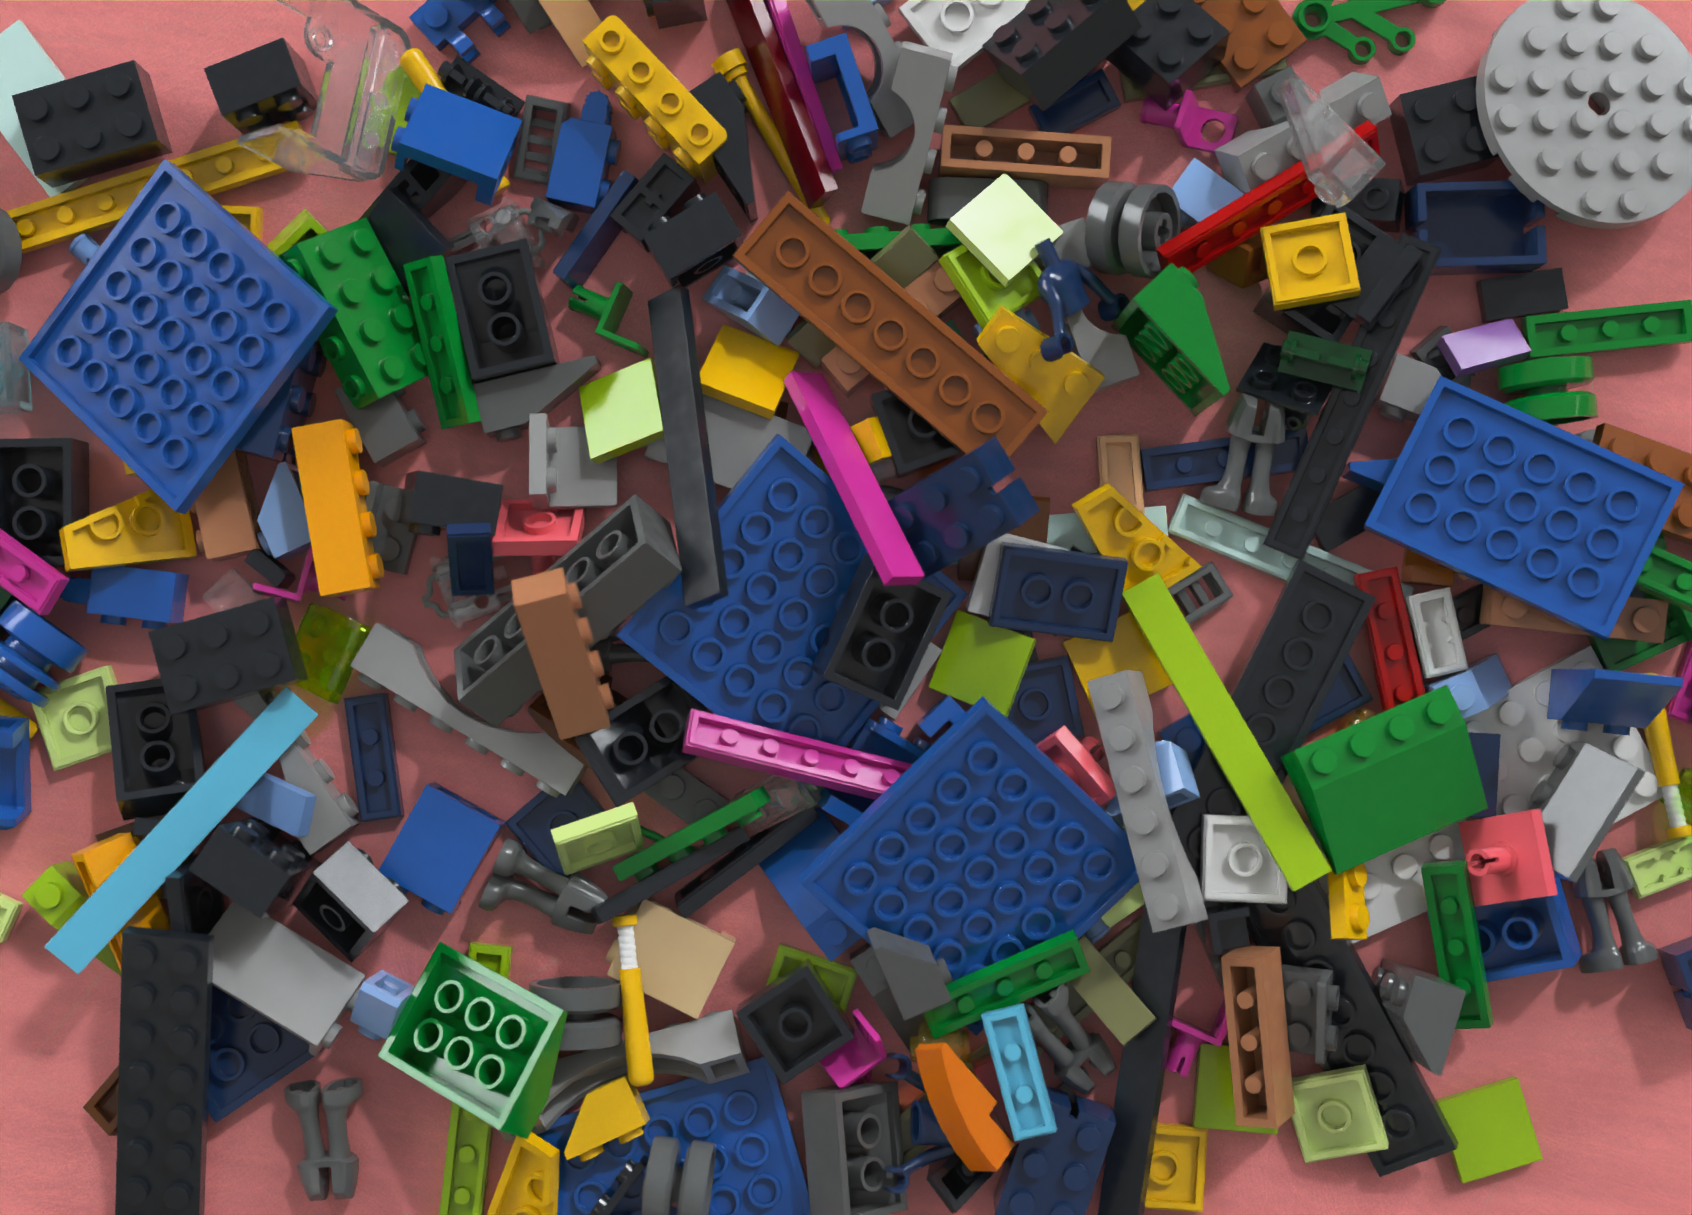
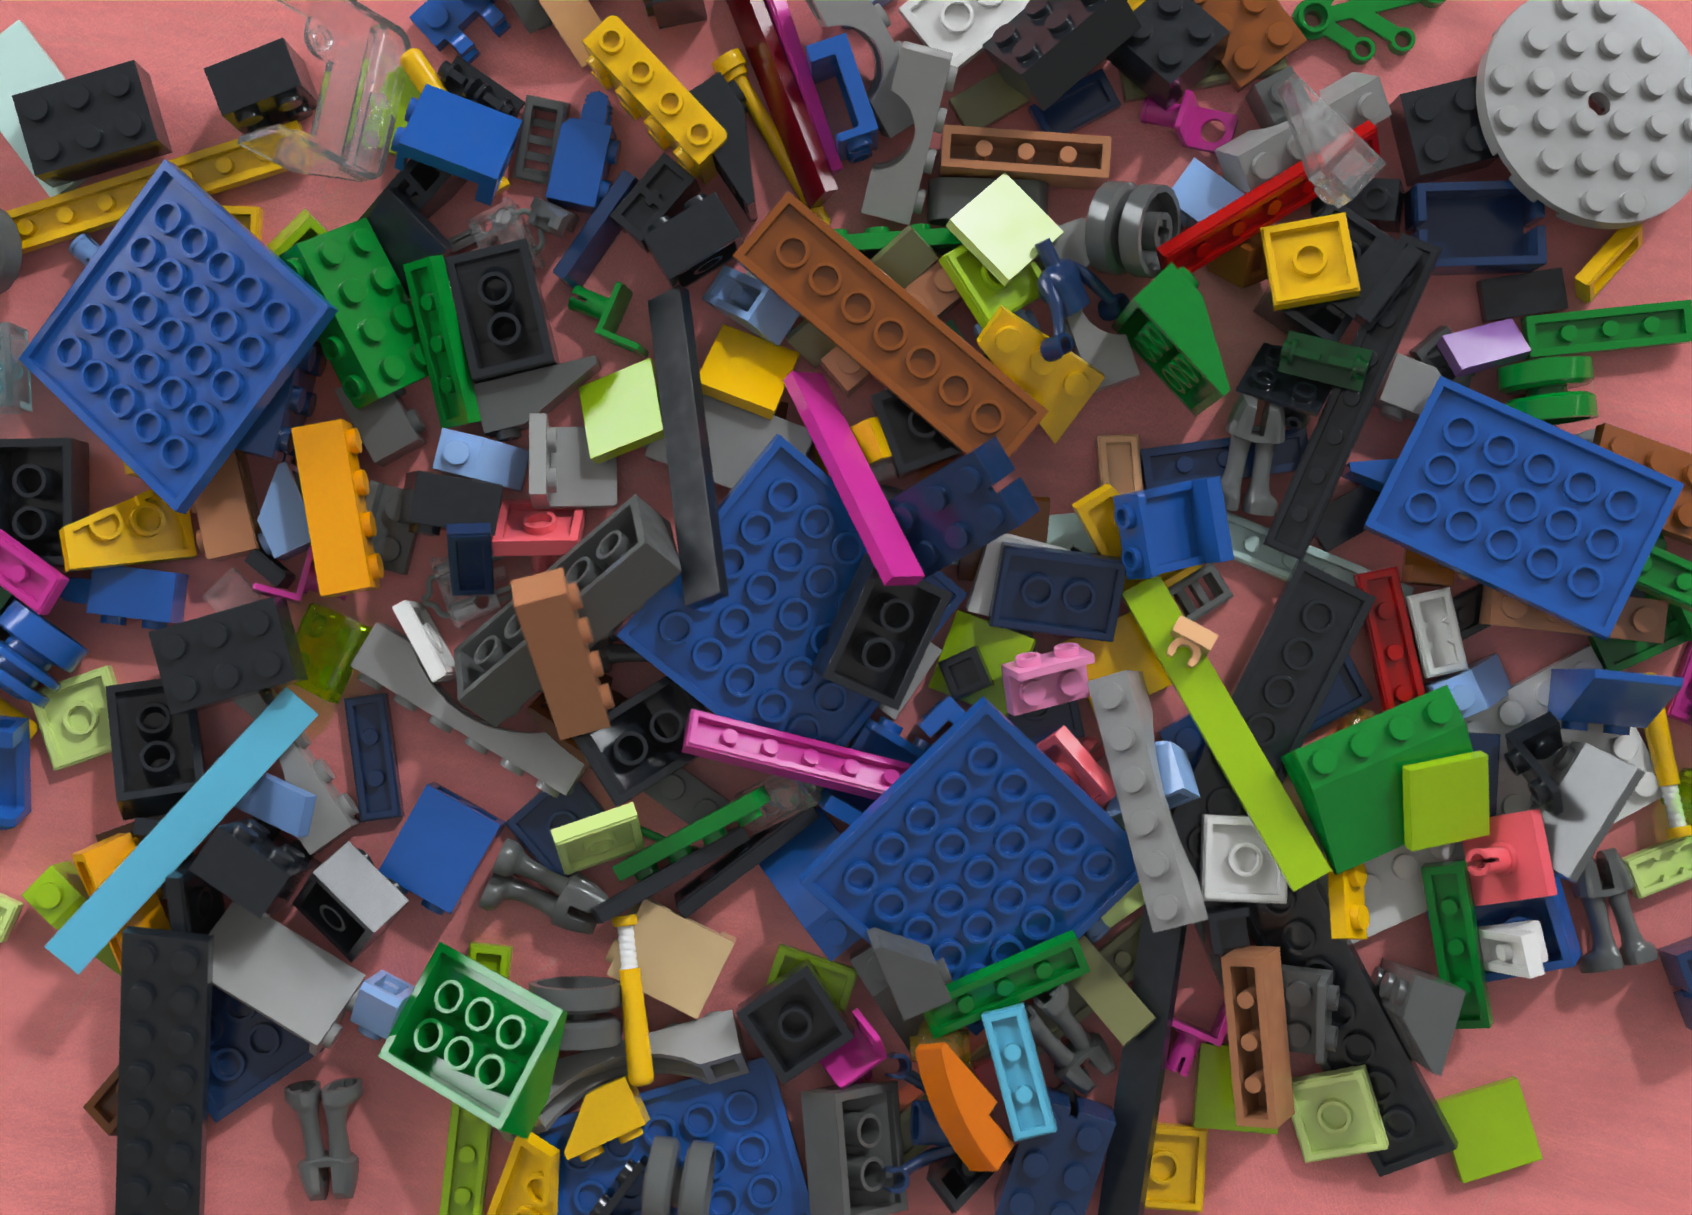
(426, 640): none -> white tile
(481, 459): none -> light blue slope
(965, 673): none -> black tile
(1046, 679): none -> bright pink bracket
(1173, 527): none -> blue panel
(1193, 637): none -> light nougat tile
(1446, 800): none -> lime tile
(1514, 948): none -> white slope
(1528, 744): none -> black bracket
(1607, 262): none -> yellow tile

